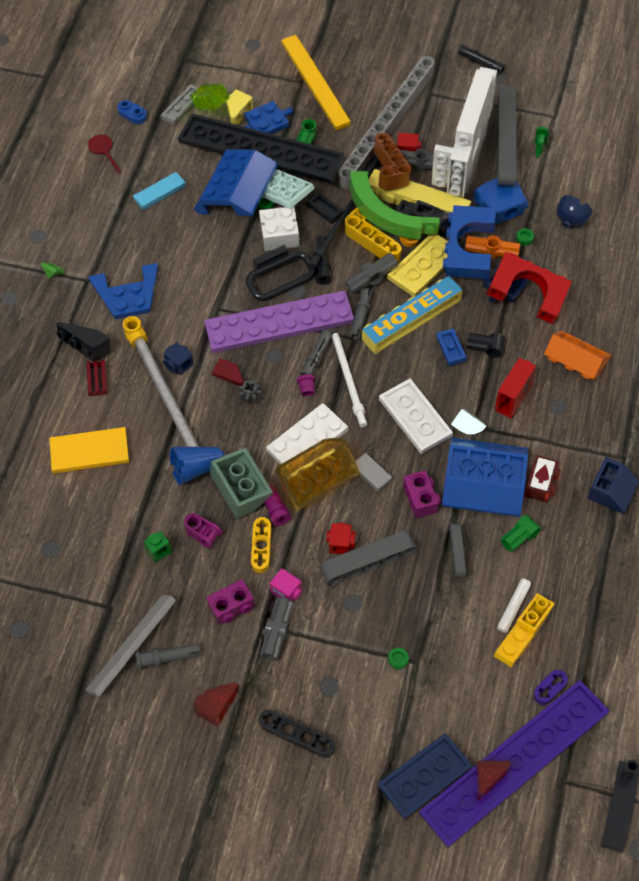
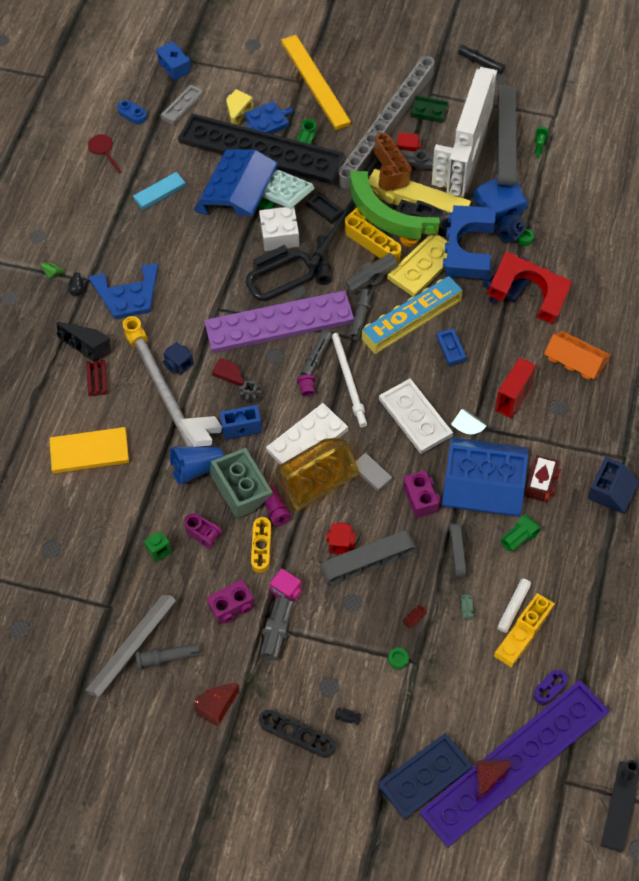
(76, 285): none -> black cylinder
(173, 60): none -> blue brick
(199, 429): none -> white tile
(209, 96): clear neon green brick -> none
(241, 422): none -> blue brick
(347, 716): none -> black piece
(414, 616): none -> clear red piece
(429, 109): none -> dark green plate
(467, 607): none -> sand green piece
(490, 344): black piece -> none
(491, 245): orange piece -> none
(510, 228): none -> dark blue brick
(573, 213): dark blue cylinder -> none

